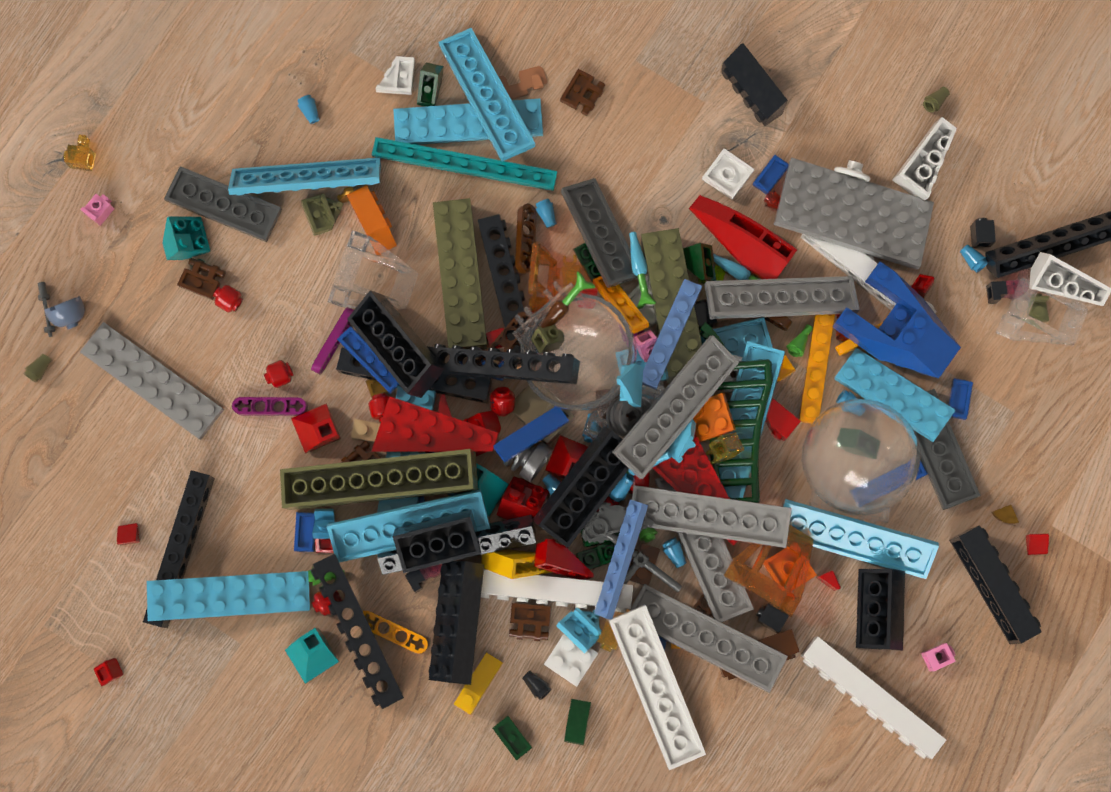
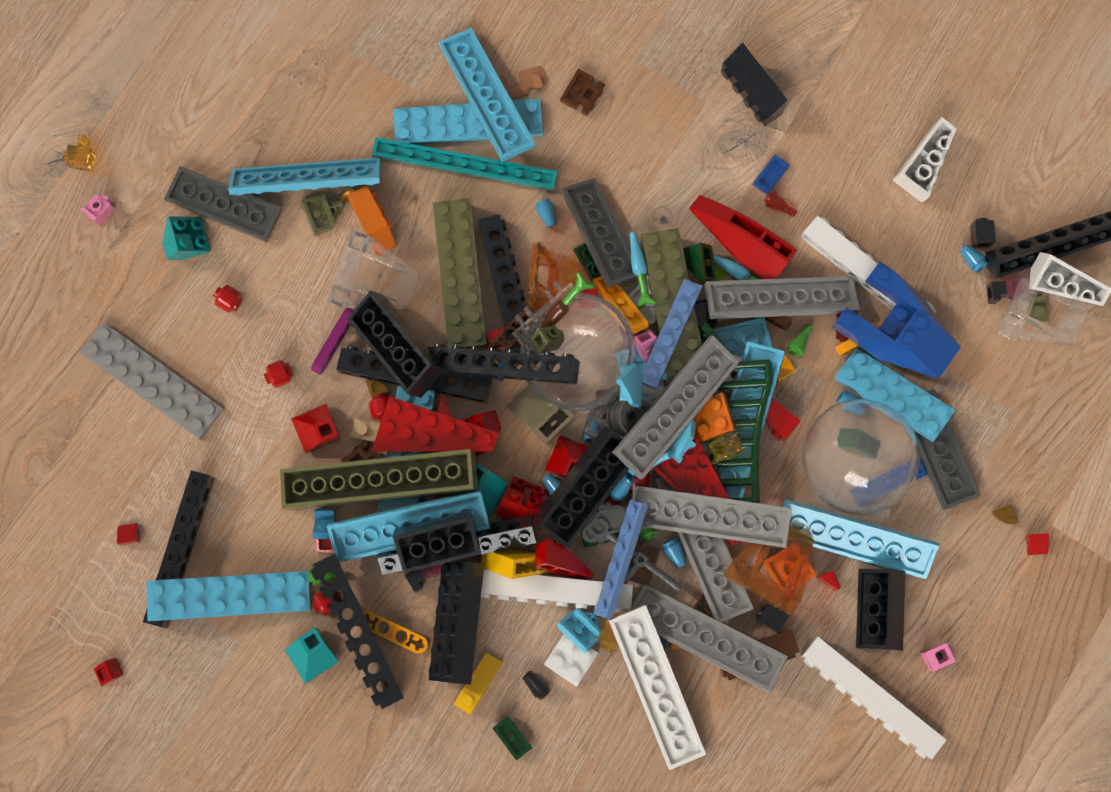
(37, 368): olive cone -> none
(43, 296): dark grey piece -> none
(66, 313): sand blue cylinder -> none
(199, 283): reddish brown plate -> none
(269, 406): magenta beam -> none
(303, 532): blue tile -> none
(308, 108): dark azure cone -> none
(366, 357): blue tile -> none
(398, 77): white wing -> none
(429, 84): slope -> none
(502, 401): red head -> none
(522, 237): reddish brown beam -> none
(530, 434): blue tile -> none
(530, 615): reddish brown plate -> none
(531, 460): flat silver wheel -> none
(577, 722): dark green slope -> none
(597, 556): dark green slope -> none
(728, 174): white plate -> none
(816, 368): light orange plate -> none
(854, 169): white piece -> none
(854, 213): light grey plate -> none
(923, 284): red slope -> none
(935, 100): olive cone -> none
(960, 397): blue tile -> none
(995, 585): black brick -> none

